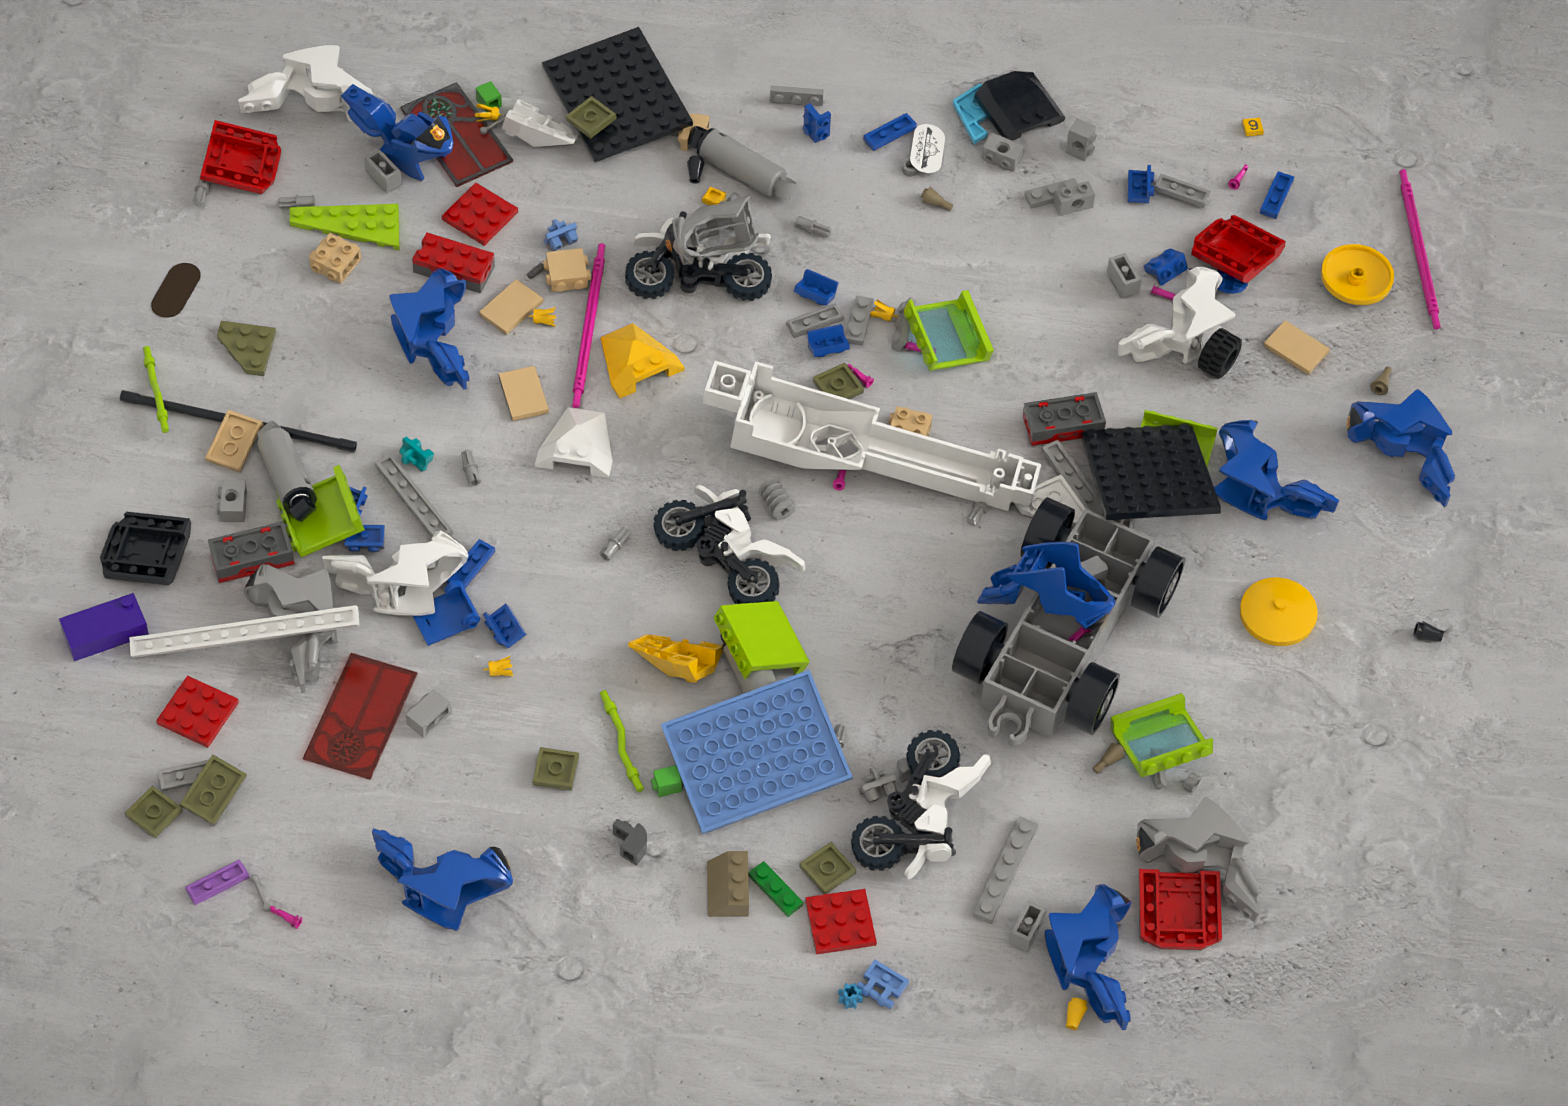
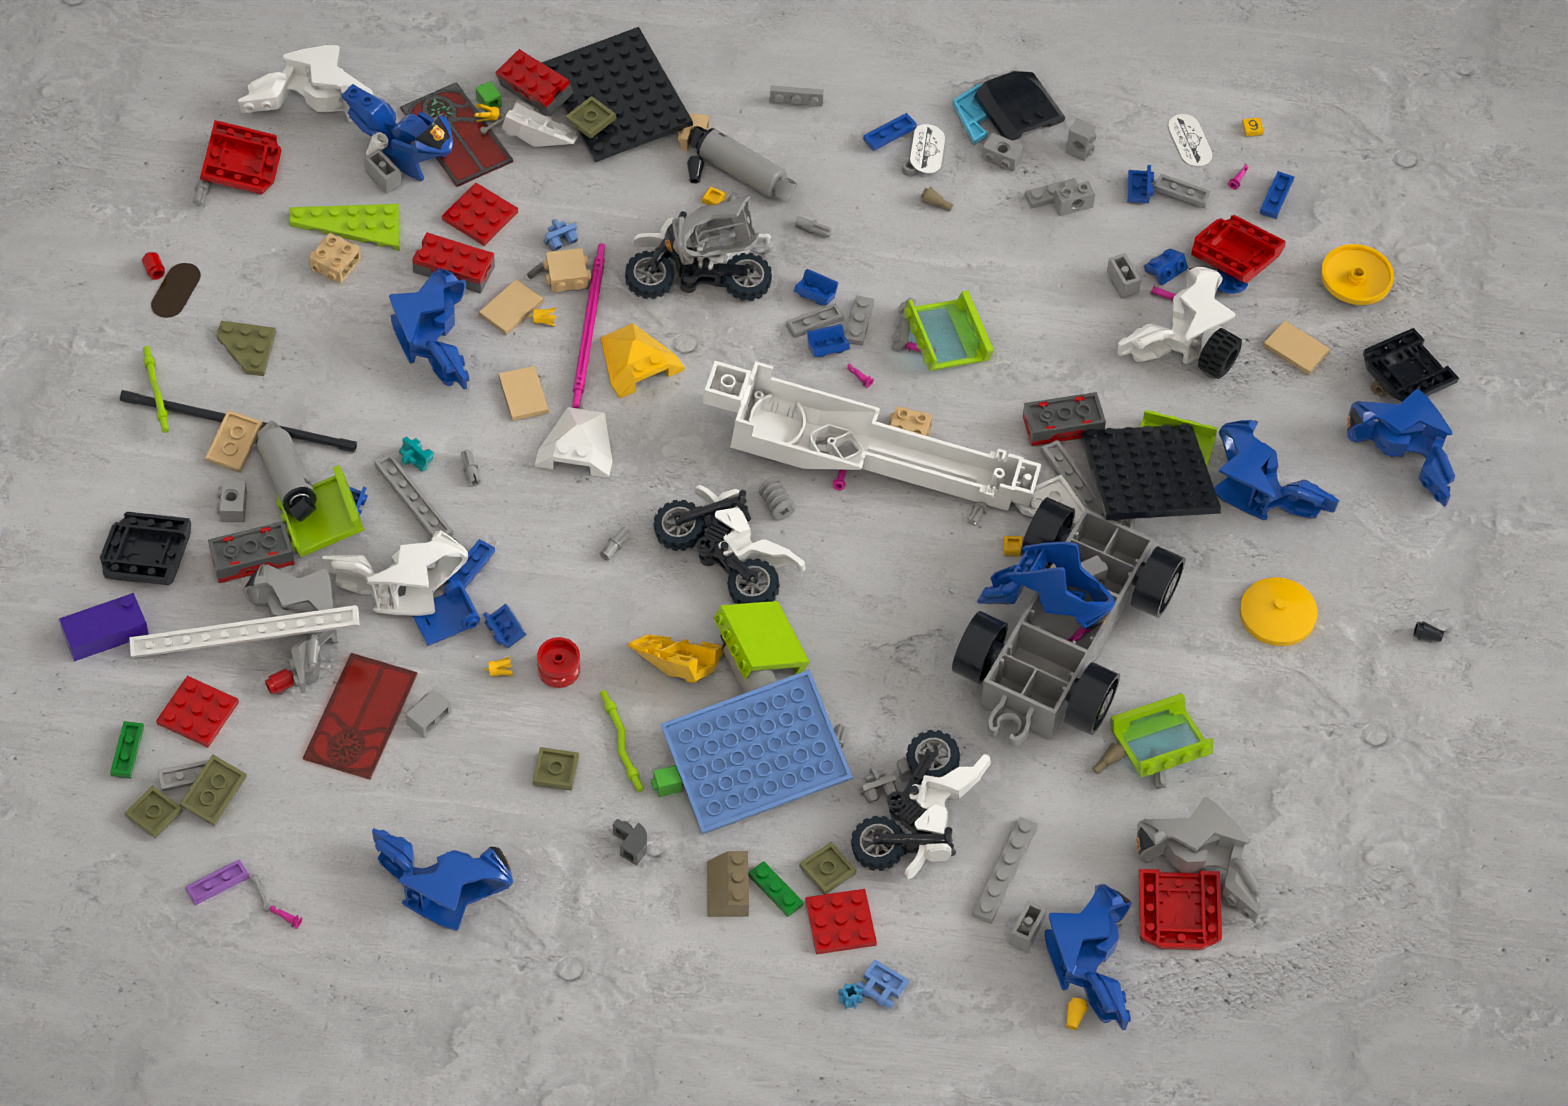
(127, 749): none -> green plate
(153, 265): none -> red brick
(280, 681): none -> red brick
(298, 201): light grey axle -> none
(371, 539): blue bracket -> none
(378, 141): none -> white cone
(534, 82): none -> red piece
(558, 662): none -> red wheel
(816, 125): blue bracket -> none
(839, 382): olive plate -> none
(883, 311): yellow piece -> none
(1012, 545): none -> yellow tile
(1190, 140): none -> white sticker
(1192, 782): light grey axle -> none
(1406, 365): none -> black wedge
(1419, 248): dark pink axle -> none

